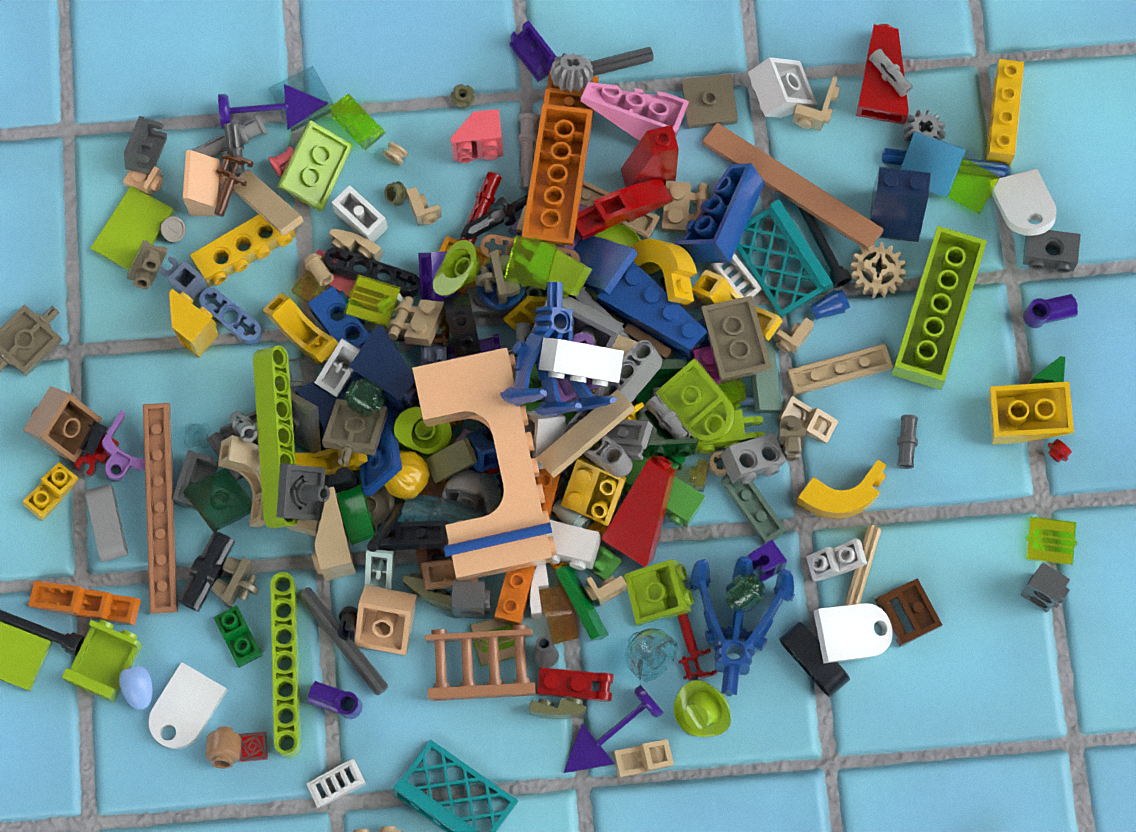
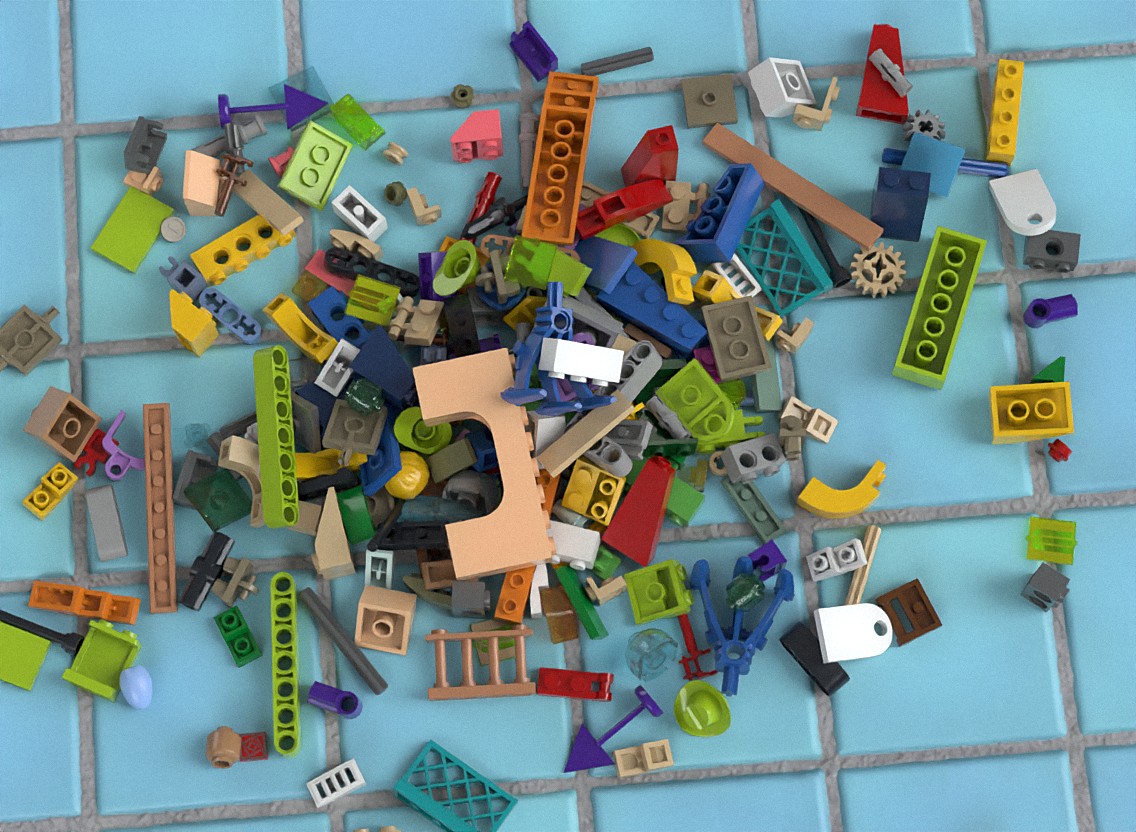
(93, 437): black pin -> none
(146, 264): dark tan hips -> none
(186, 706): white tile -> none
(240, 427): light grey pin -> none
(301, 492): dark grey plate -> none
(315, 264): tan pin -> none
(348, 622): black pin -> none
(498, 539): blue bar -> none
(545, 653): dark grey cone -> none
(566, 709): olive slope -> none
(571, 72): light grey gear -> none
(635, 110): bright pink wedge -> none
(830, 305): blue cone -> none
(839, 369): tan tile -> none
(907, 441): dark grey pin -> none
(973, 185): clear neon green piece -> none

